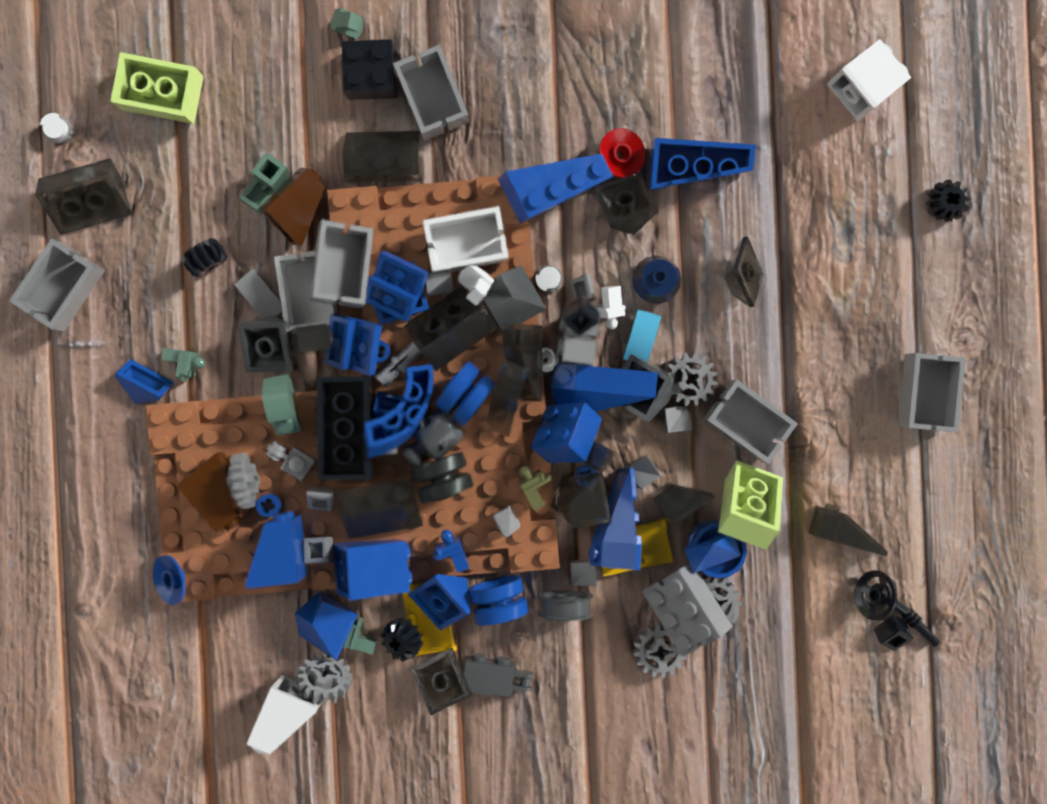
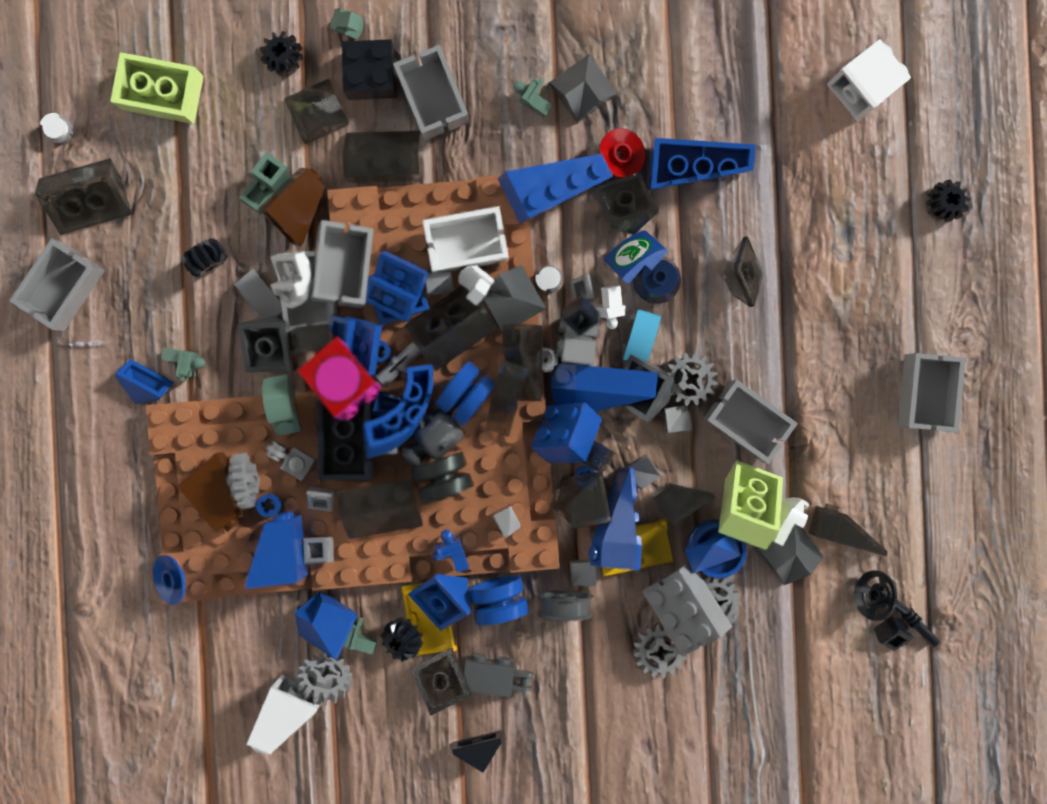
(286, 60): none -> black gear
(294, 278): none -> white slope
(316, 111): none -> clear smoke slope
(339, 380): none -> panel
(372, 568): blue slope -> none
(478, 750): none -> black slope
(530, 98): none -> sand green piece
(530, 483): olive piece -> none
(583, 88): none -> dark grey slope
(634, 254): none -> blue slope
(791, 513): none -> white slope
(795, 558): none -> dark grey slope

